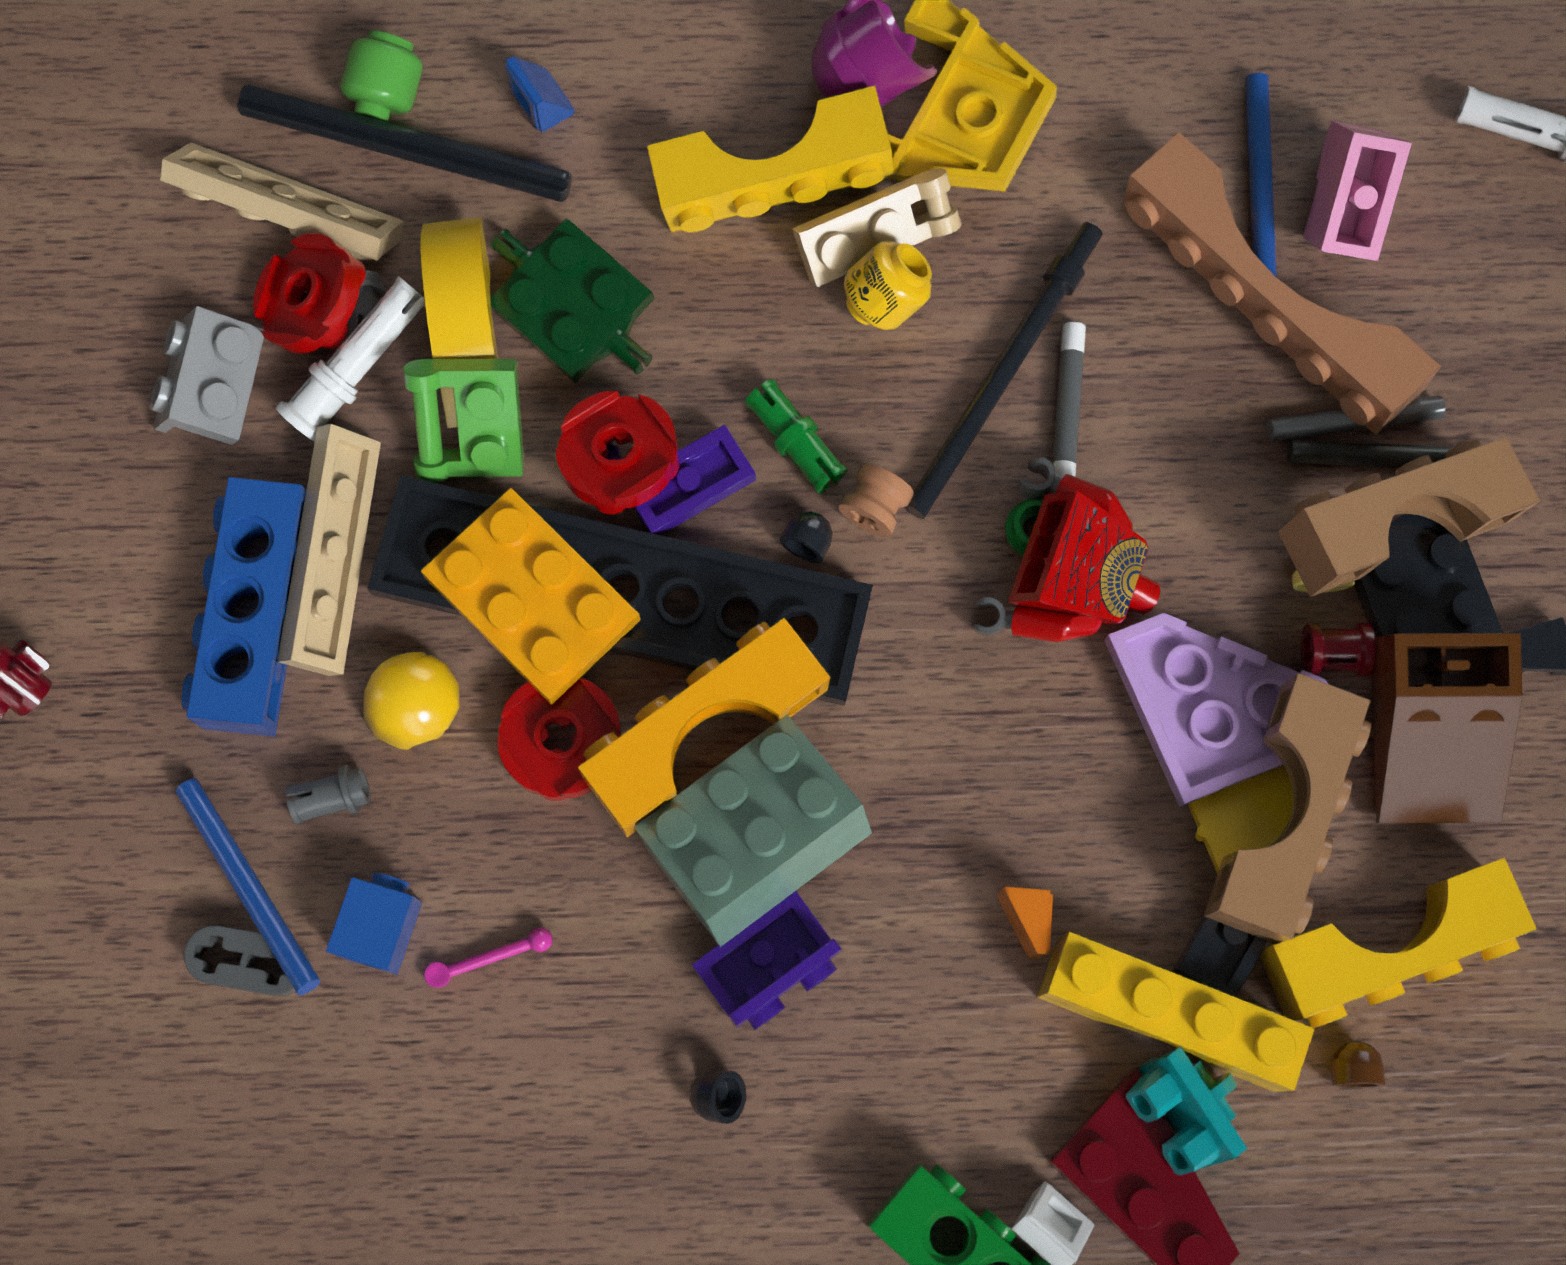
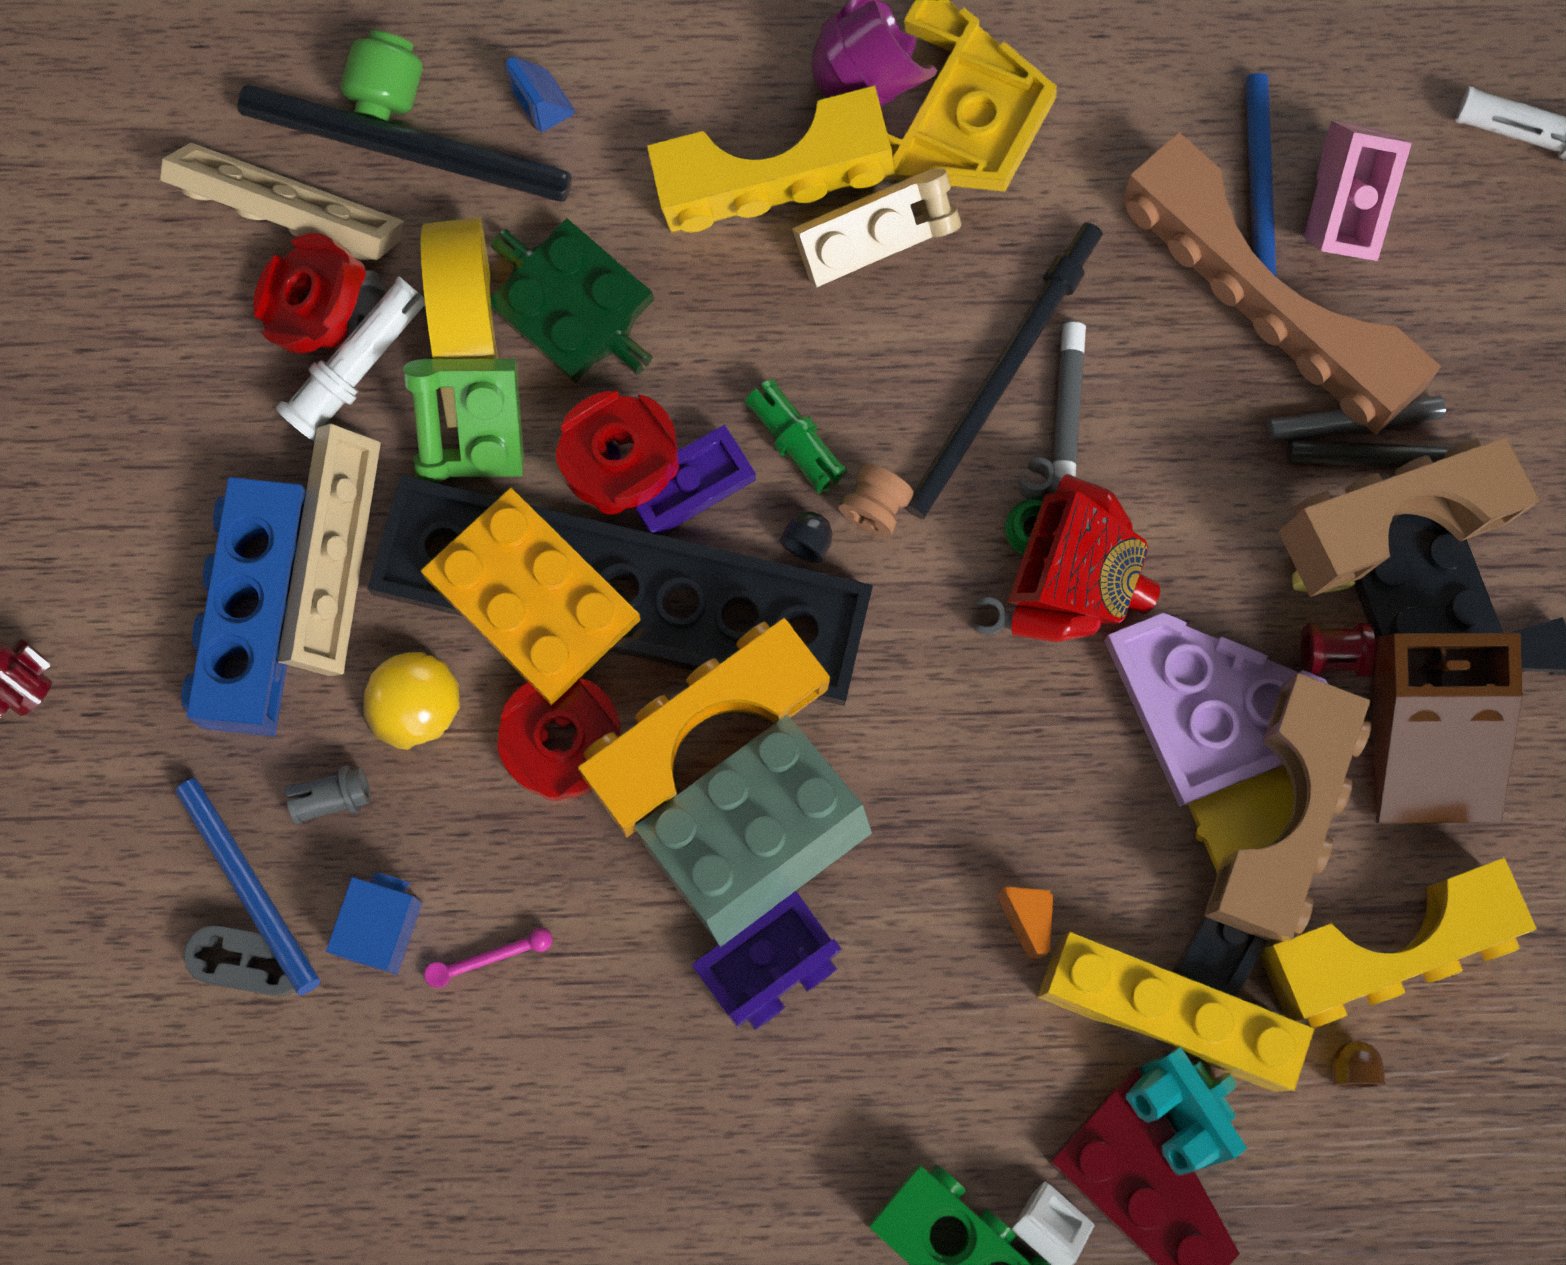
(207, 375): light grey bracket -> none
(718, 1096): black hinge -> none
(888, 285): yellow head -> none

